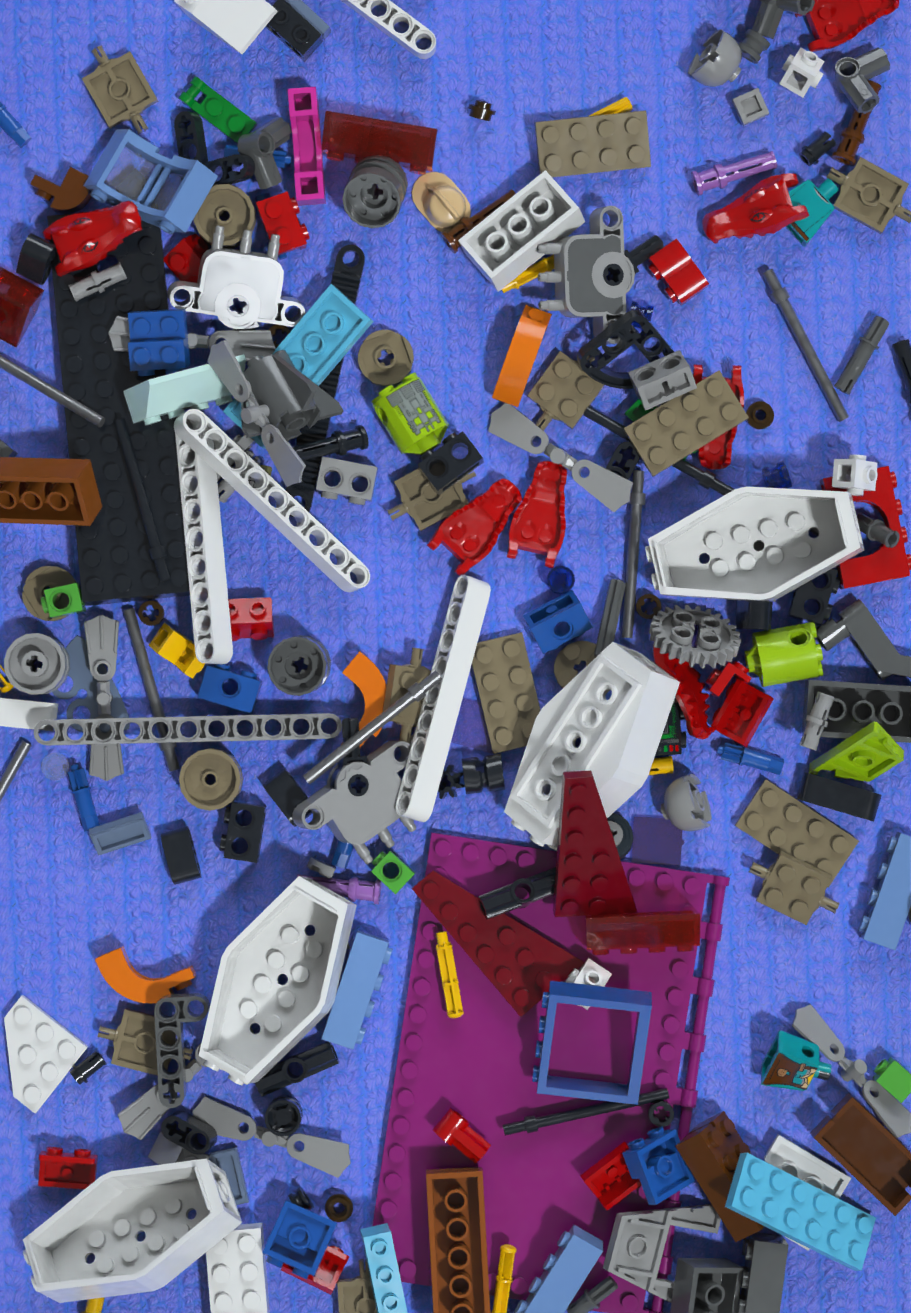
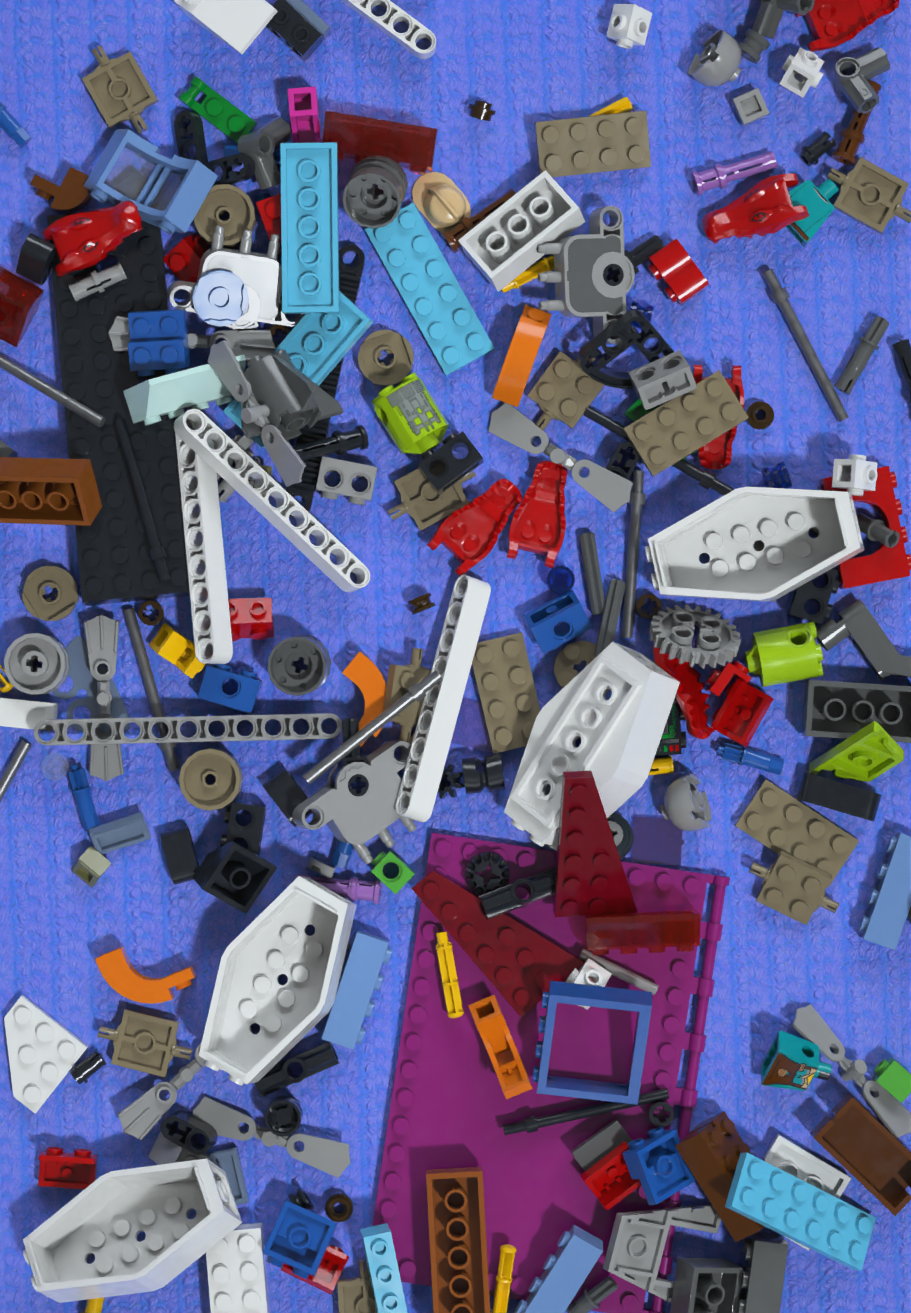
(75, 600): bright green brick -> none
(91, 866): none -> slope
(176, 1050): dark grey beam -> none
(220, 297): none -> tile
(234, 875): none -> black slope
(309, 228): none -> medium azure plate
(421, 603): none -> dark brown bush
(430, 290): none -> medium azure plate
(456, 1131): red piece -> none
(479, 863): none -> black gear
(500, 1046): none -> orange arch
(592, 572): none -> dark grey axle
(600, 1144): none -> dark grey slope
(620, 972): none -> light grey bar
(629, 25): none -> white brick
(753, 614): black beam -> none
(816, 721): light grey pin -> none

